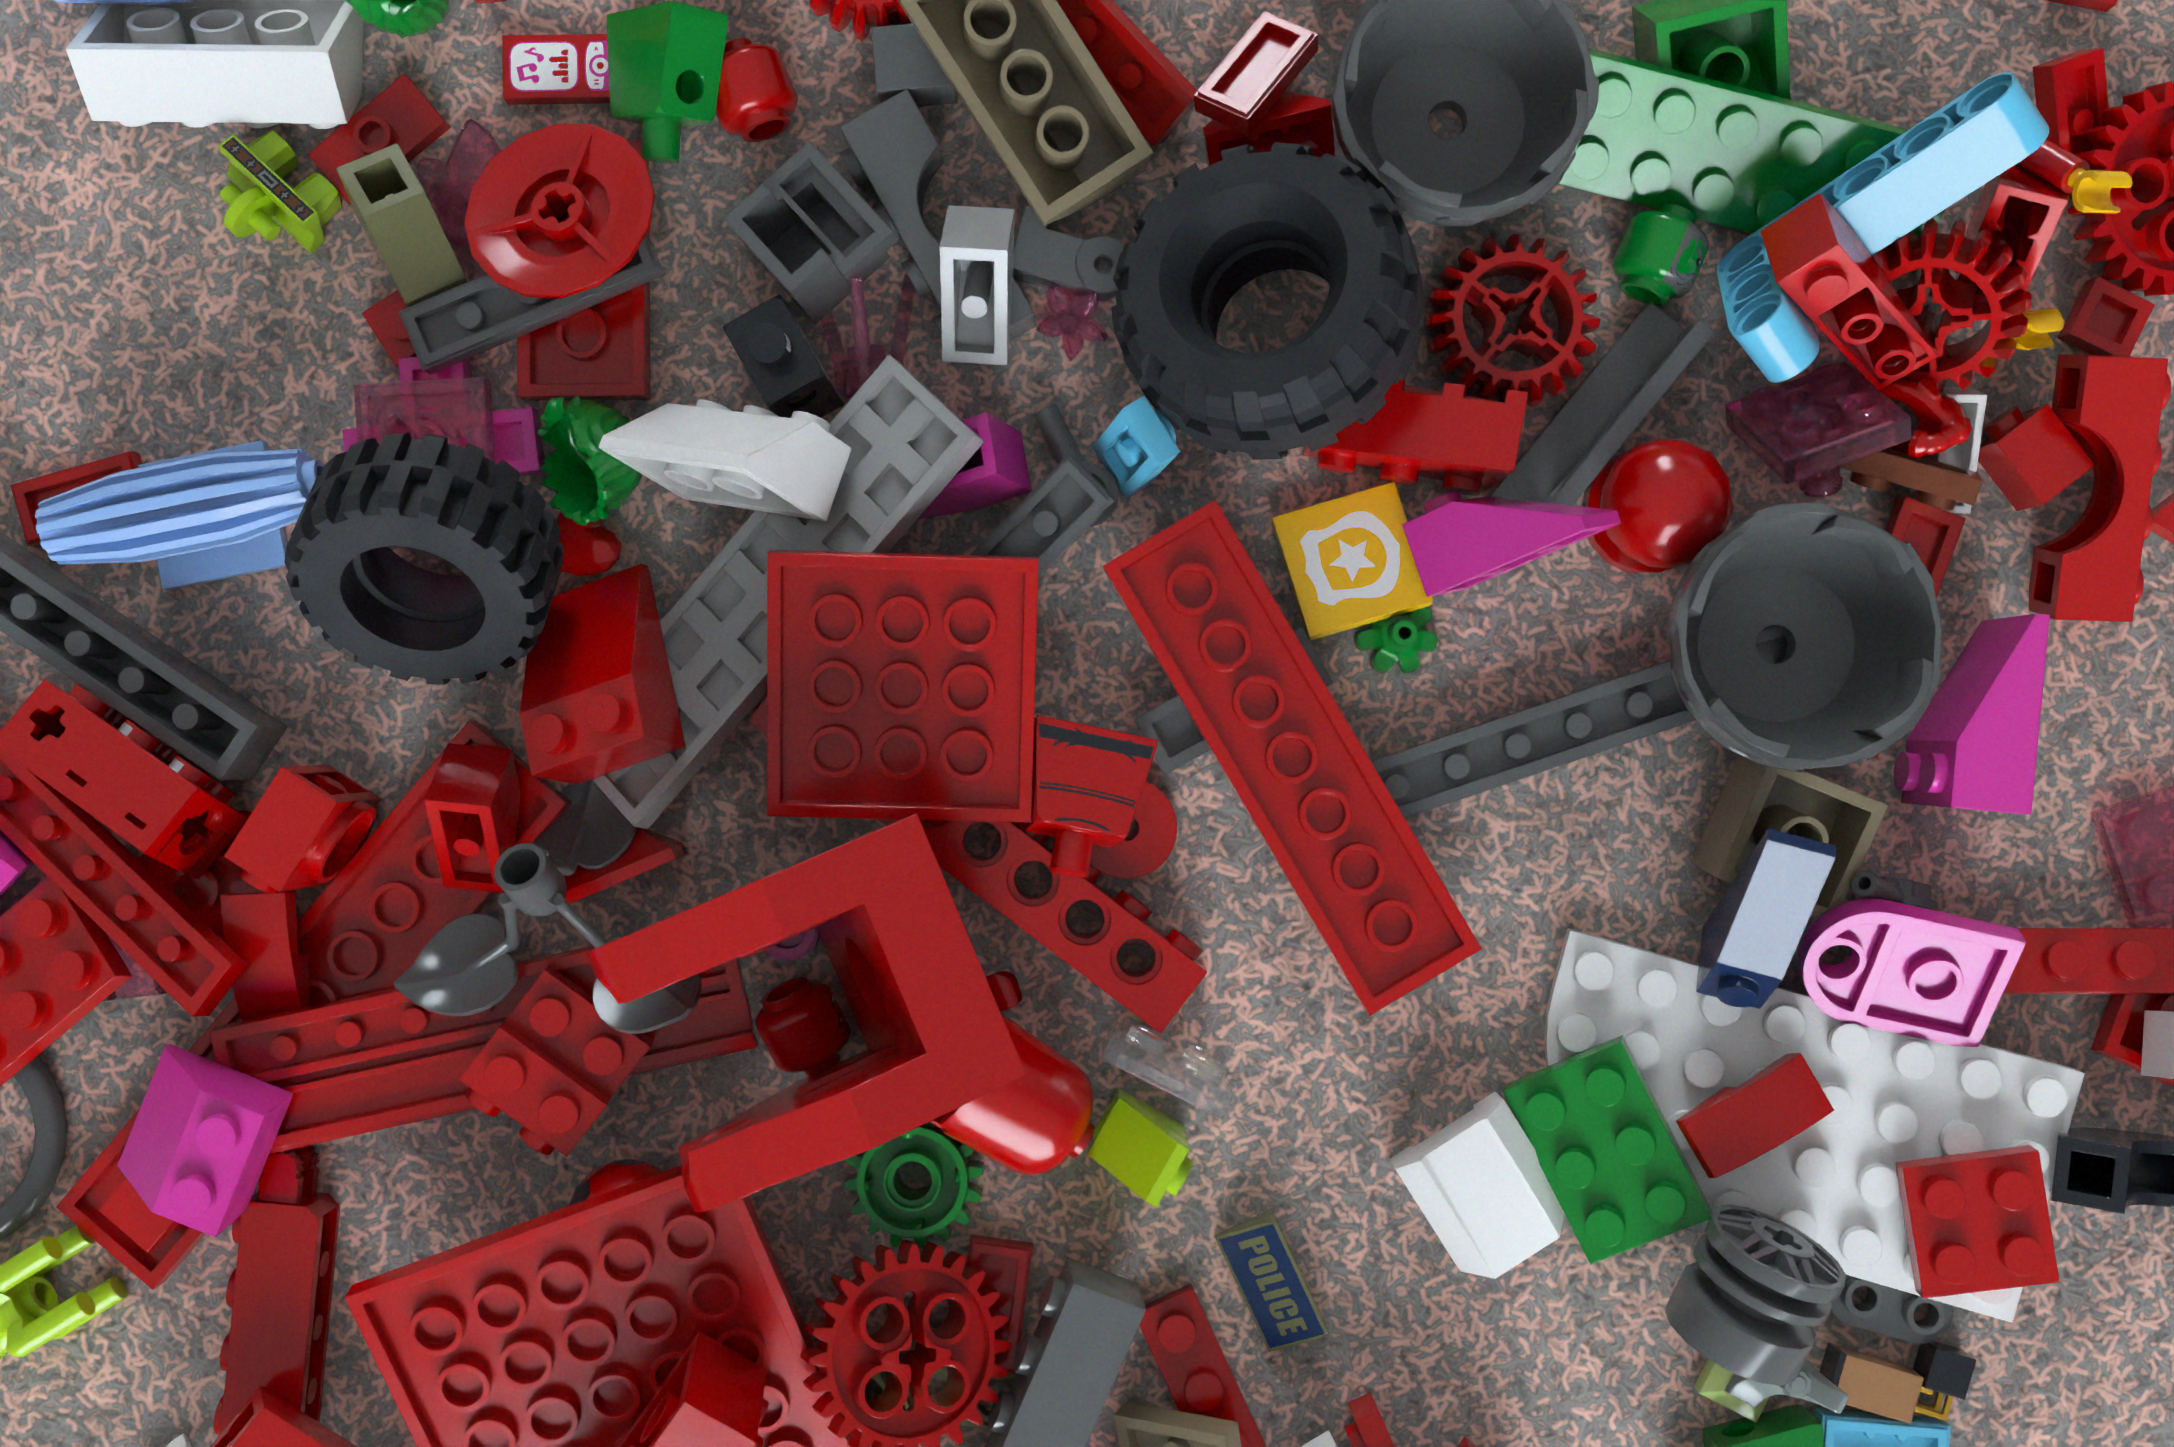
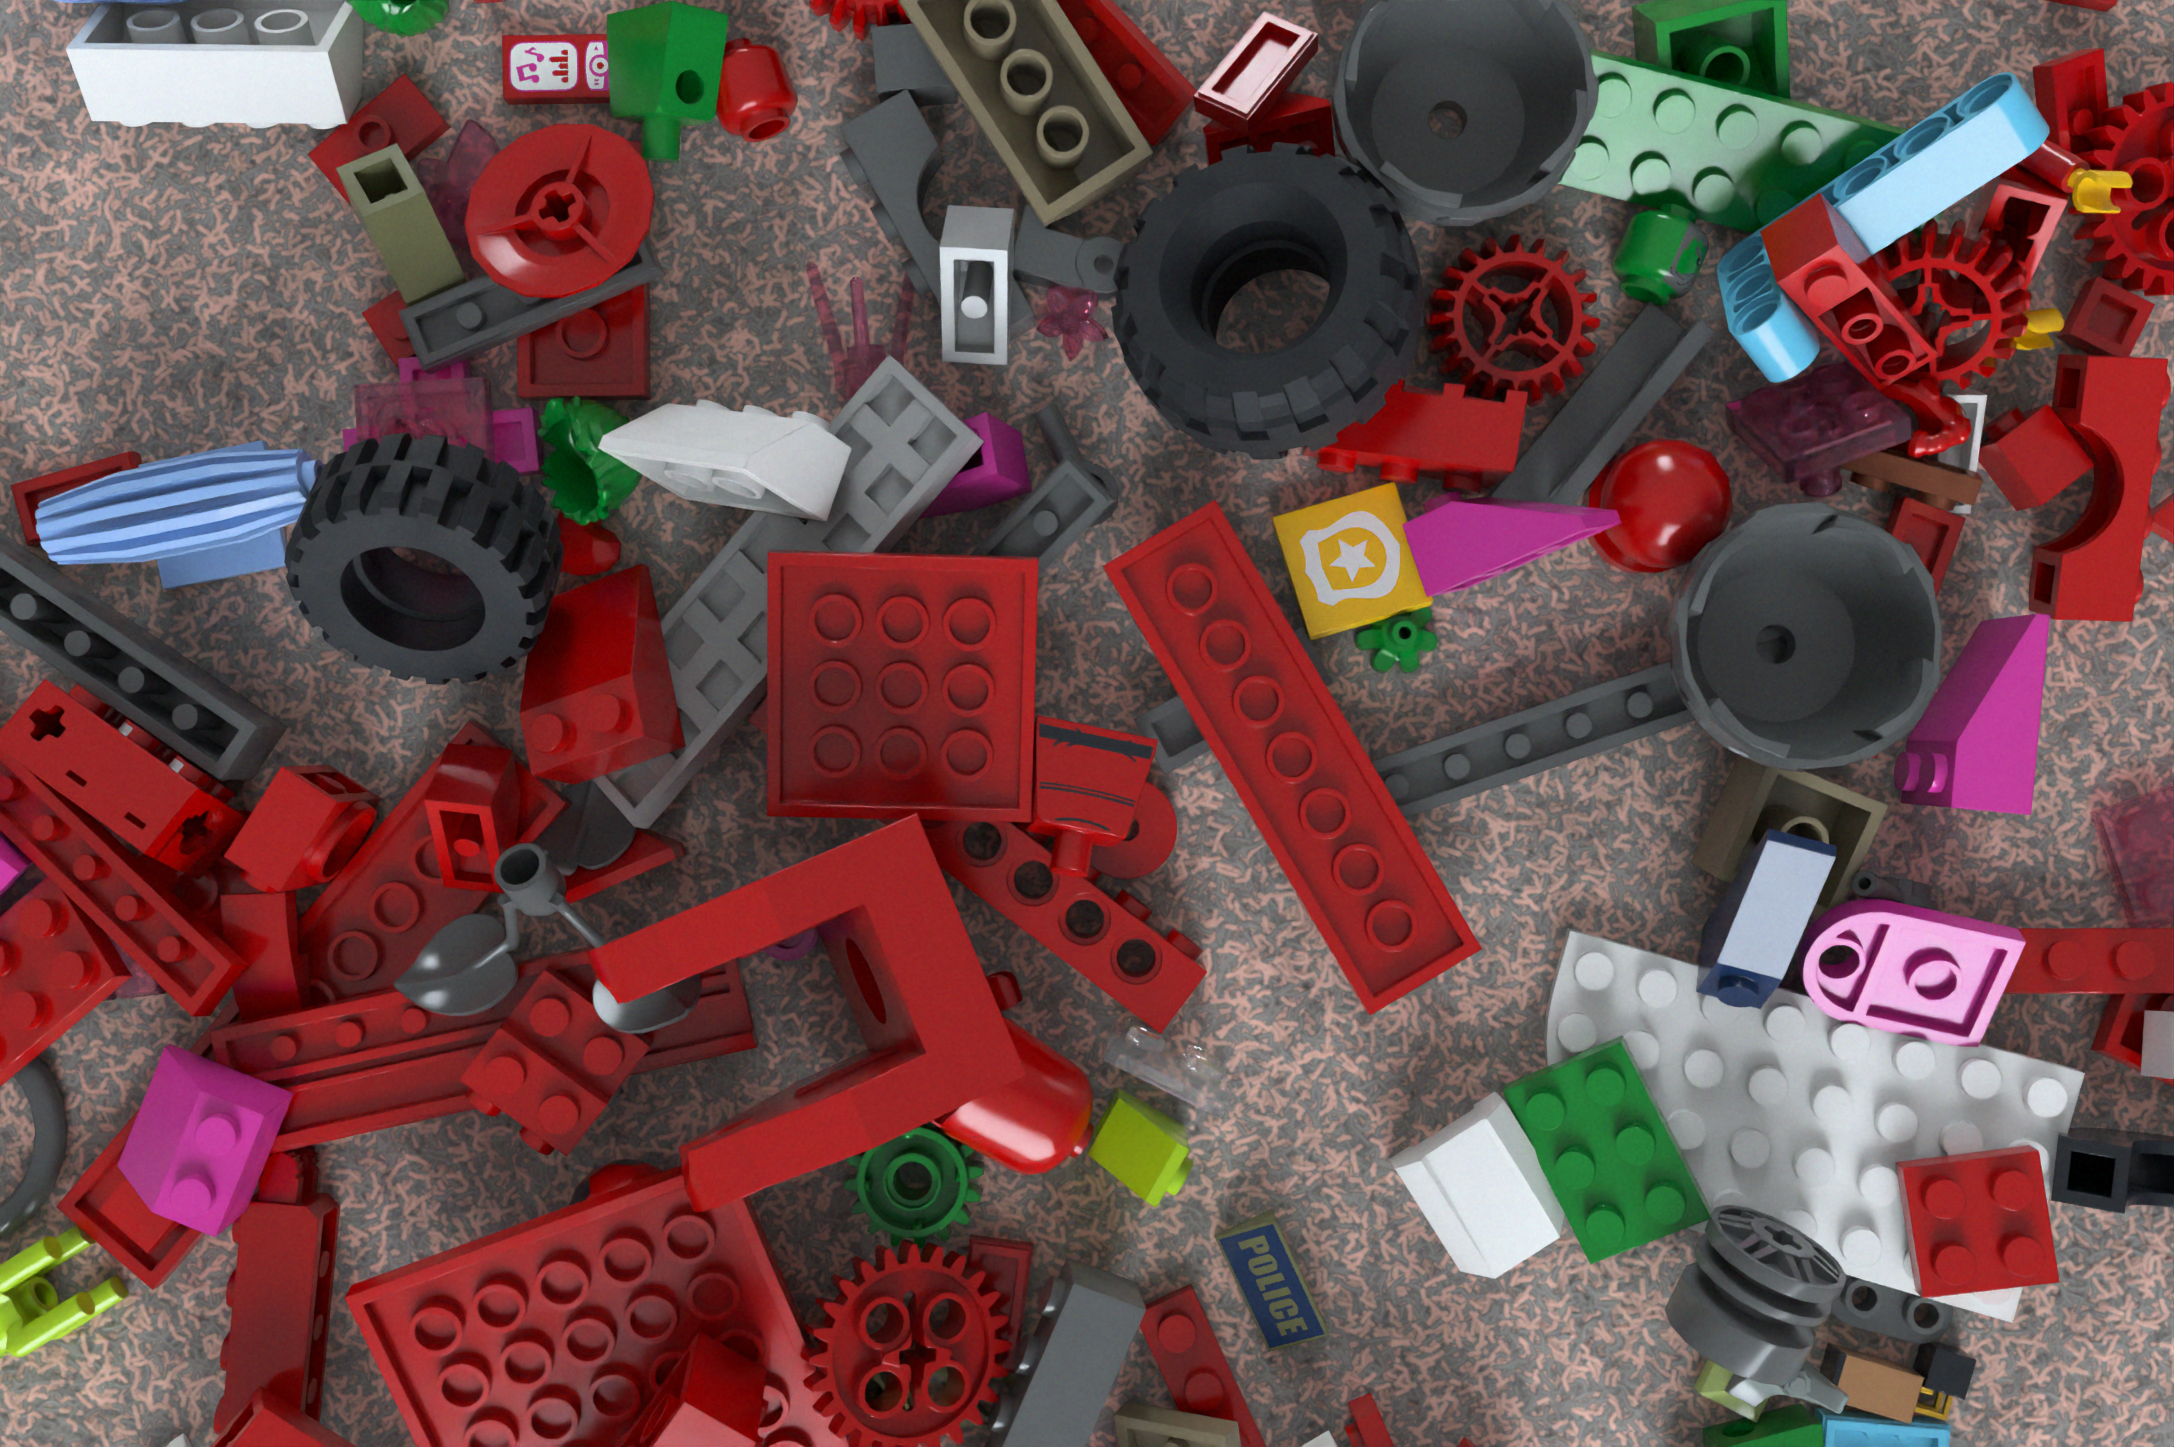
(259, 174): lime hips -> none
(782, 360): black torso -> none
(802, 1026): red head -> none
(812, 232): dark grey plate -> none
(1137, 446): medium azure plate -> none
(1754, 1117): red slope -> none

